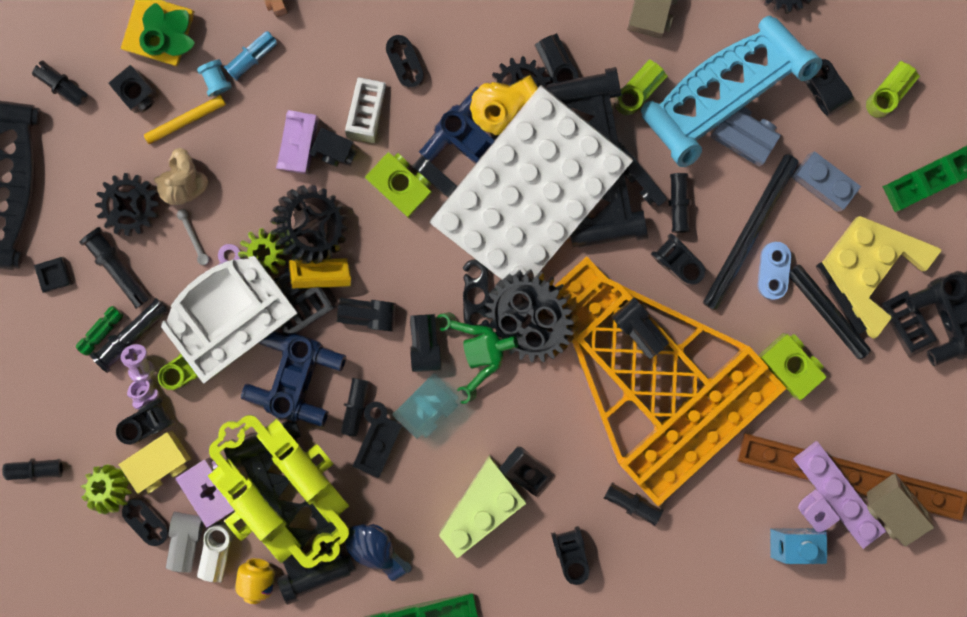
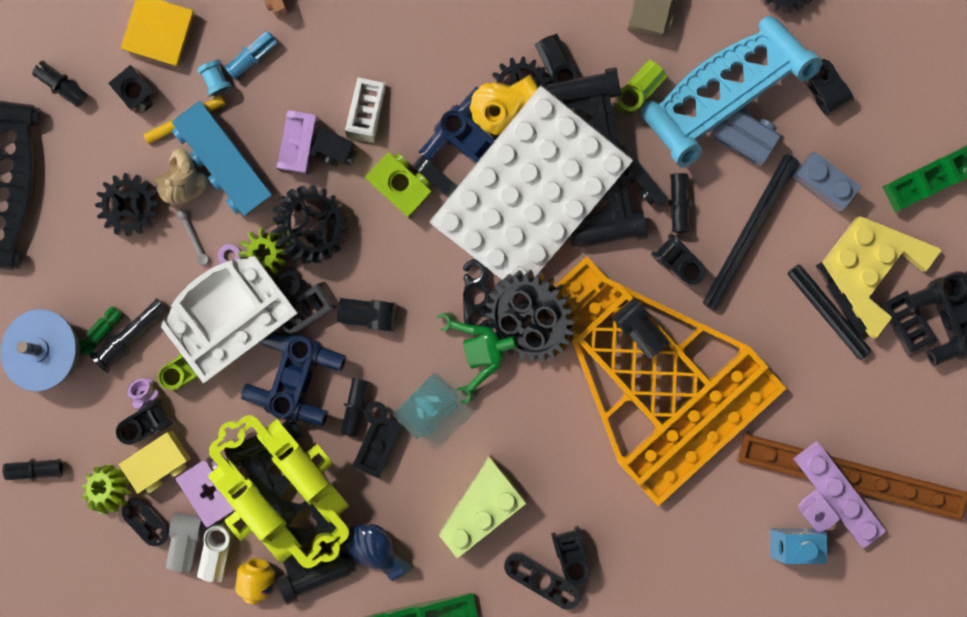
(39, 350): none -> medium blue piece
(53, 274): black tile -> none
(106, 256): black pin -> none
(146, 366): lavender bush -> none
(170, 30): green plate -> none
(221, 157): none -> dark azure brick
(324, 274): yellow tile -> none
(411, 59): black beam -> none
(424, 349): black piece -> none
(526, 471): black slope -> none
(563, 585): none -> black beam
(633, 504): black pin -> none
(774, 270): light blue plate -> none
(810, 371): lime brick -> none
(892, 89): lime piece -> none
(899, 510): dark tan brick -> none

